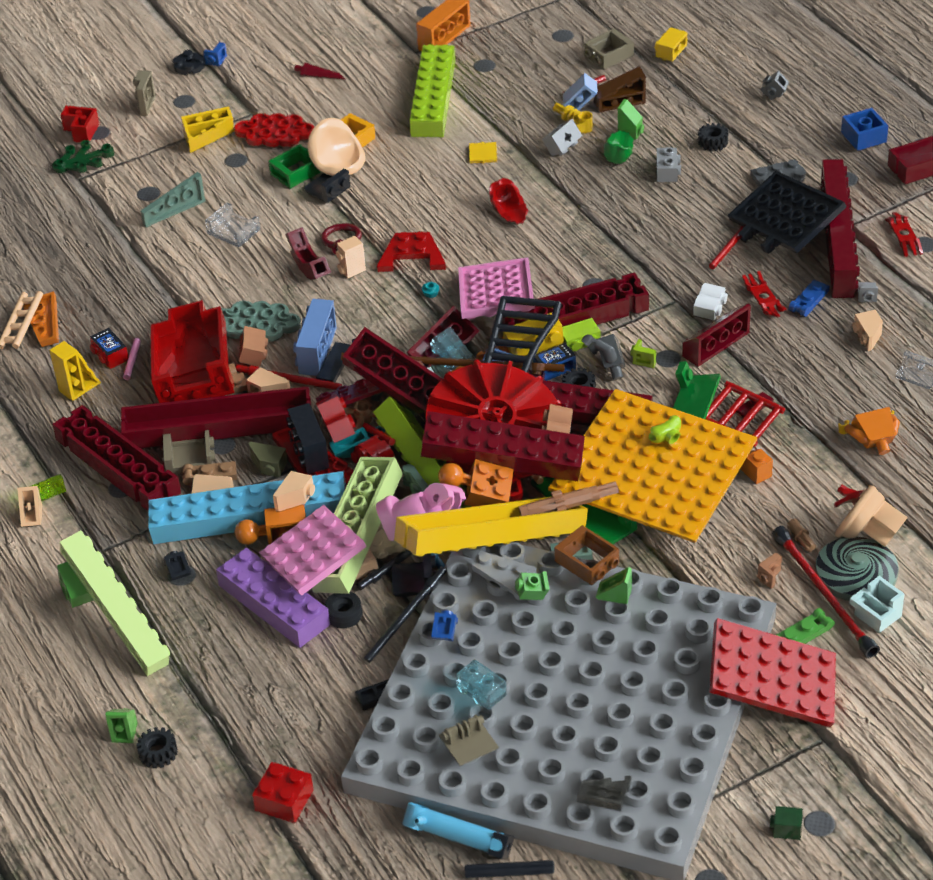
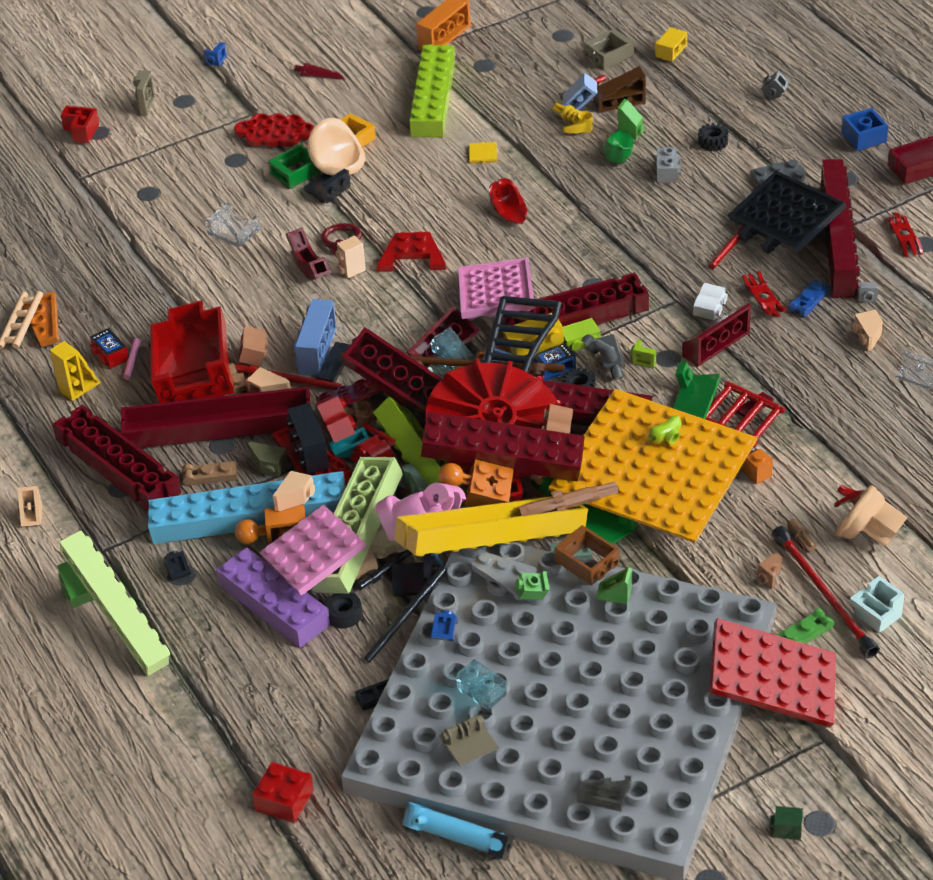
(51, 487): clear neon green plate -> none
(82, 159): dark green plant -> none
(121, 725): bright green slope -> none
(153, 738): black tyre -> none
(180, 198): sand green wing -> none
(187, 452): dark tan panel -> none
(188, 62): black plate -> none
(205, 483): light nougat slope -> none
(206, 127): yellow wedge -> none
(260, 315): sand green plate -> none
(430, 289): teal plate -> none
(509, 869): black axle -> none
(562, 137): light grey brick -> none
(853, 563): dish -> none
(873, 429): orange torso -> none

